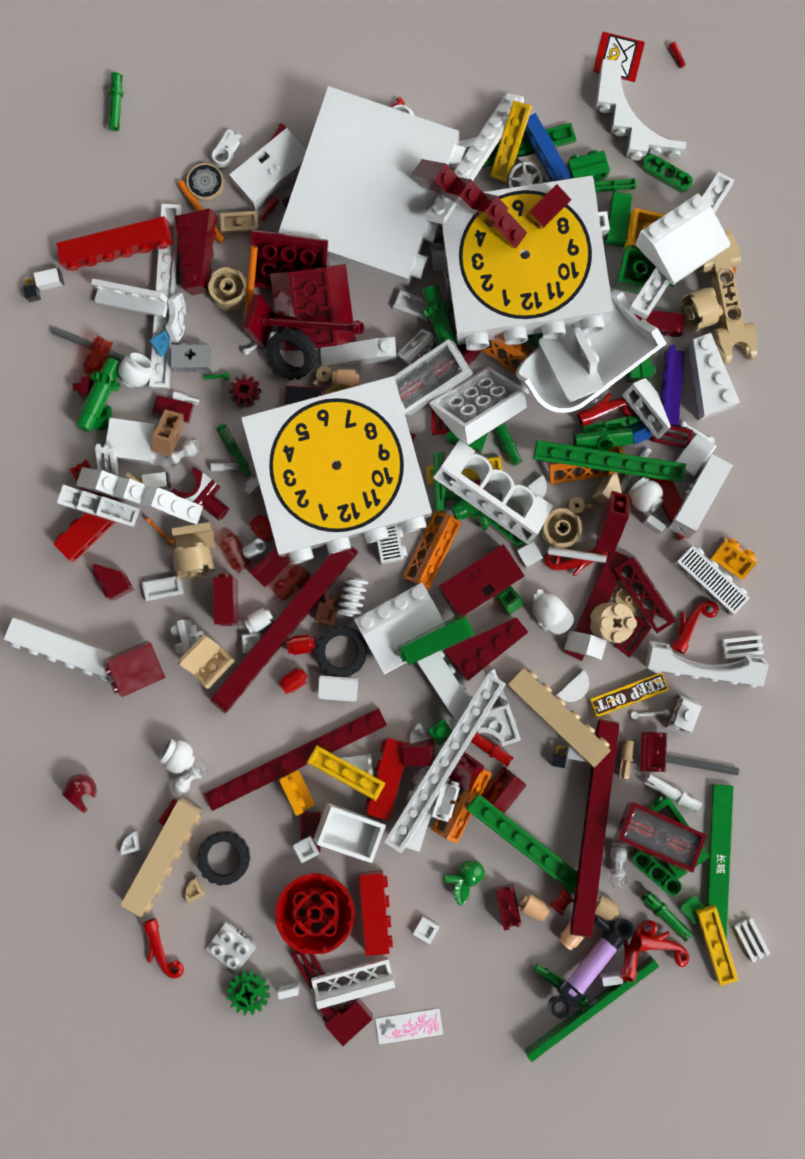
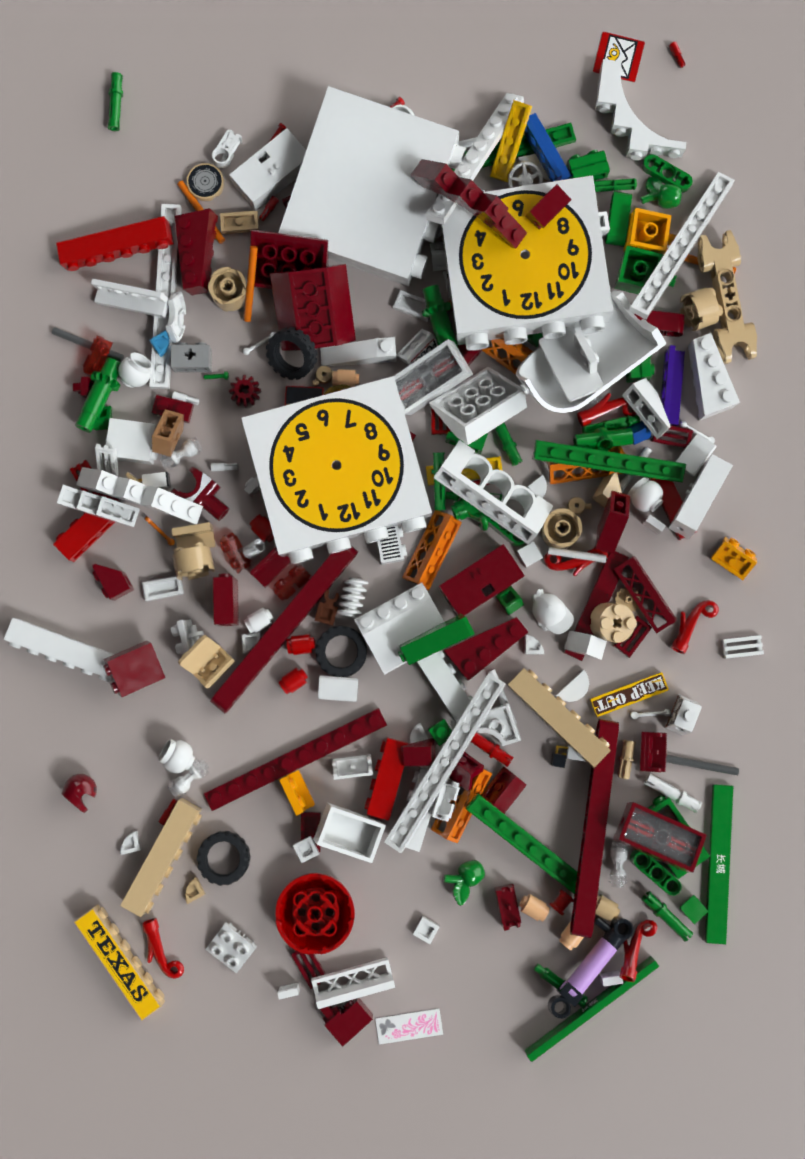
(44, 280): piece -> none
(120, 962): none -> brick
(234, 450): green piece -> none
(256, 989): green gear -> none
(262, 319): dark red tile -> none
(346, 773): yellow tile -> none
(374, 913): red brick -> none
(532, 645): none -> white tile
(643, 943): red plant -> none
(666, 195): none -> green piece
(683, 239): white slope -> none
(711, 580): white brick -> none
(717, 945): yellow tile -> none
(750, 670): white arch -> none
(759, 955): white tile -> none

